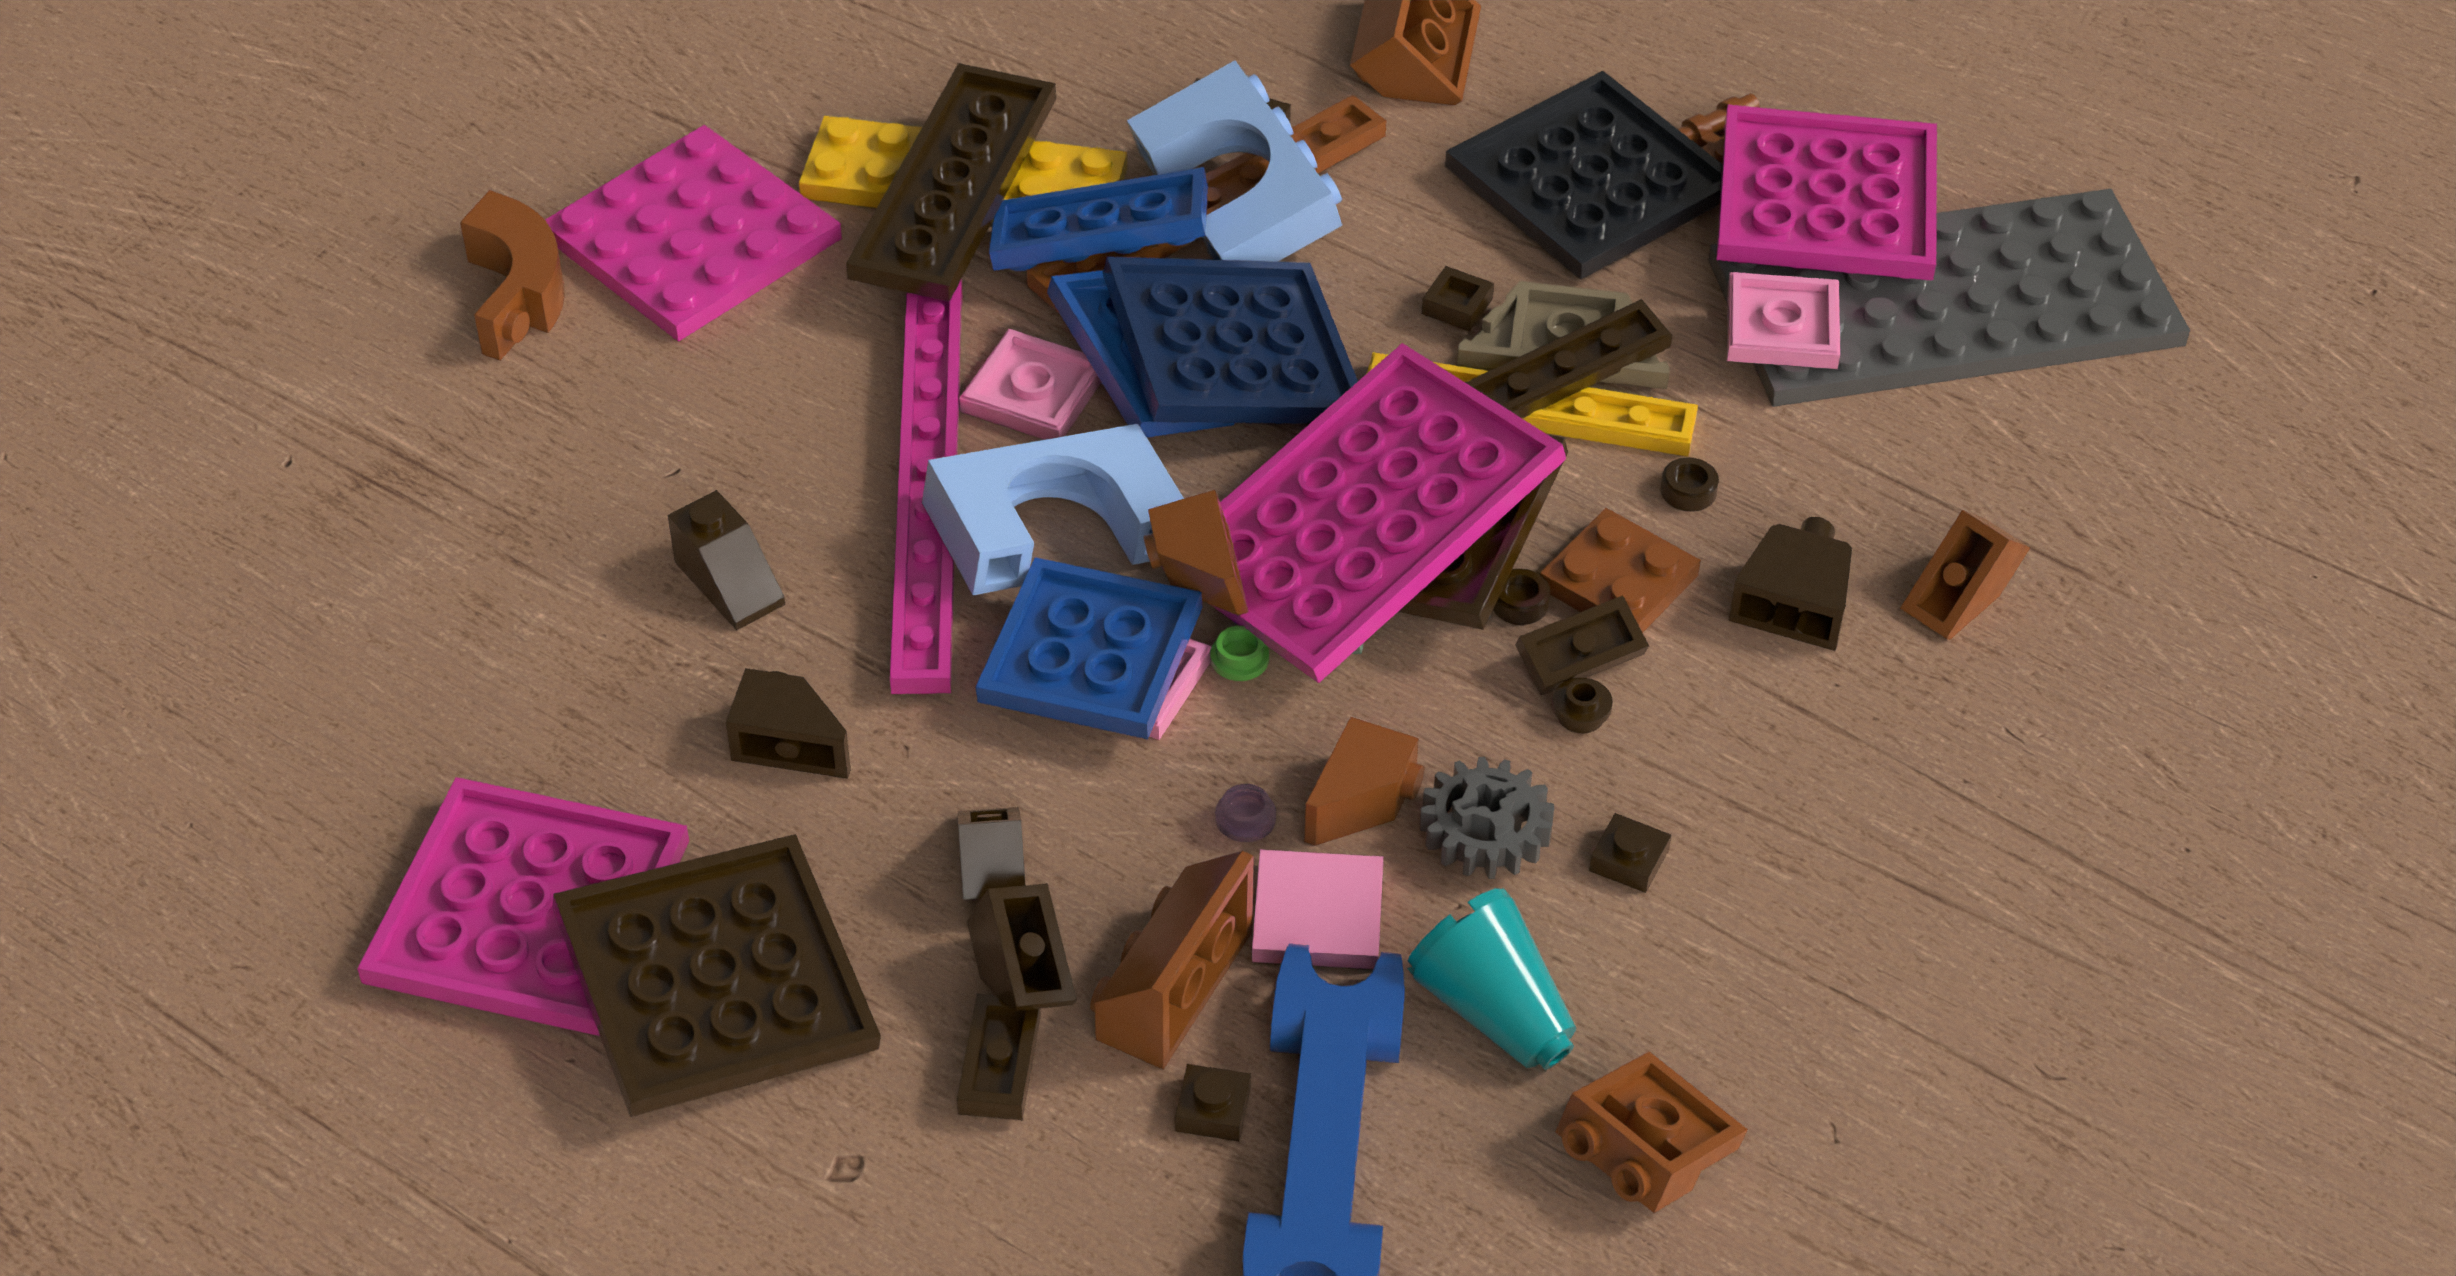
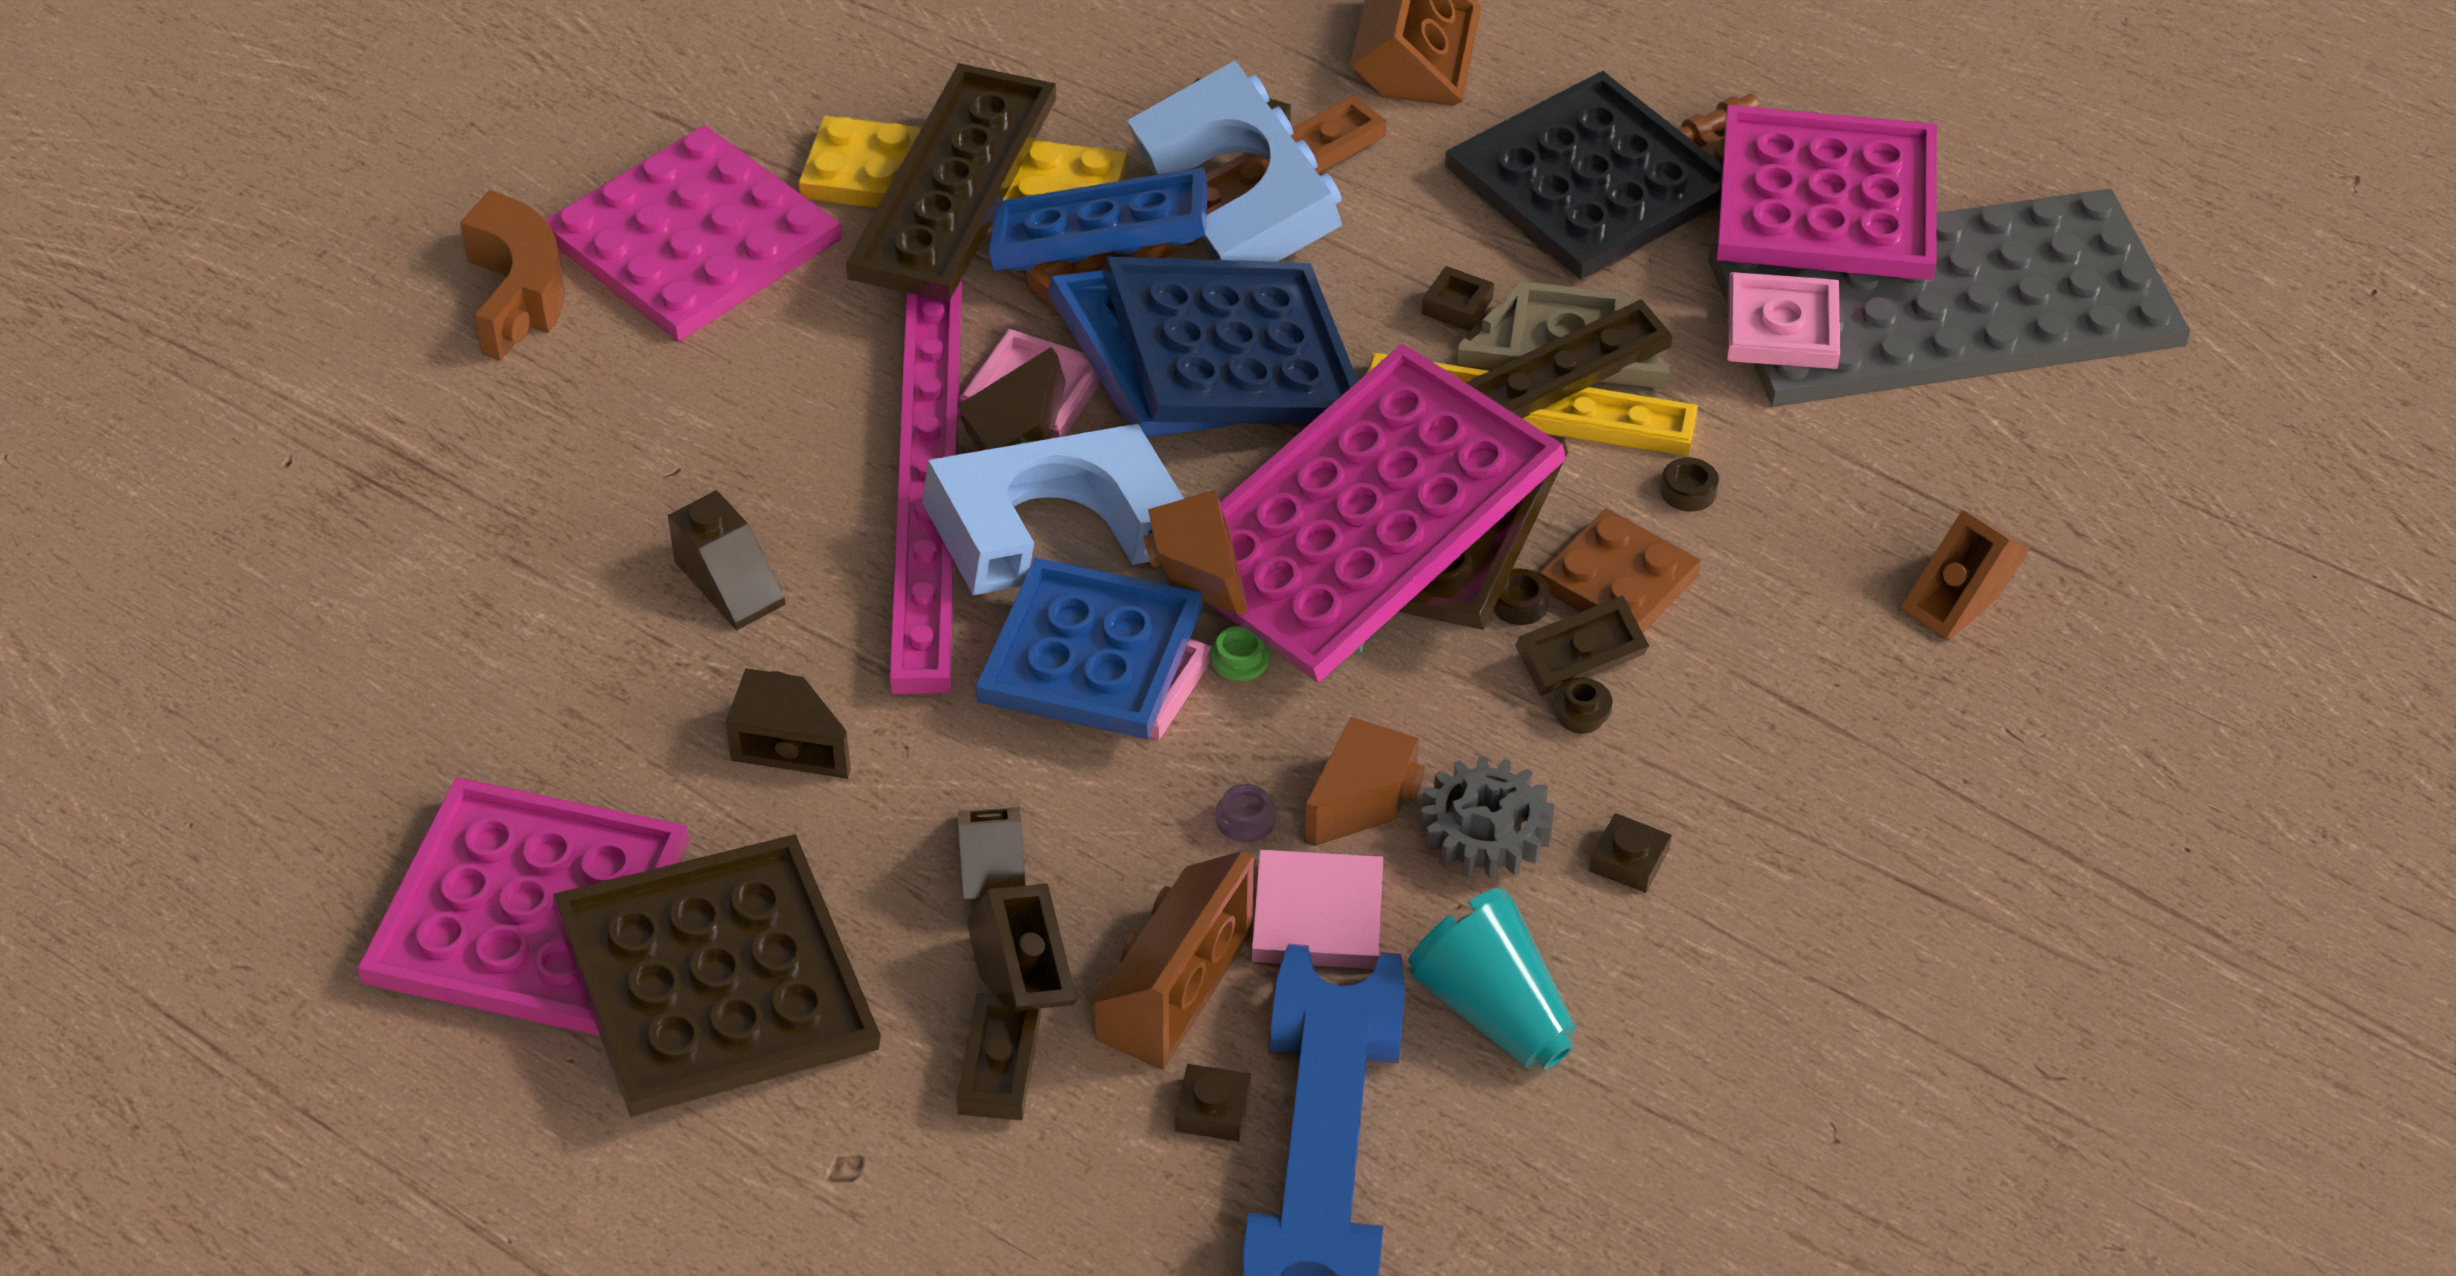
(1017, 406): none -> dark brown slope
(1647, 1131): dark orange plate -> none
(1795, 584): dark brown torso -> none

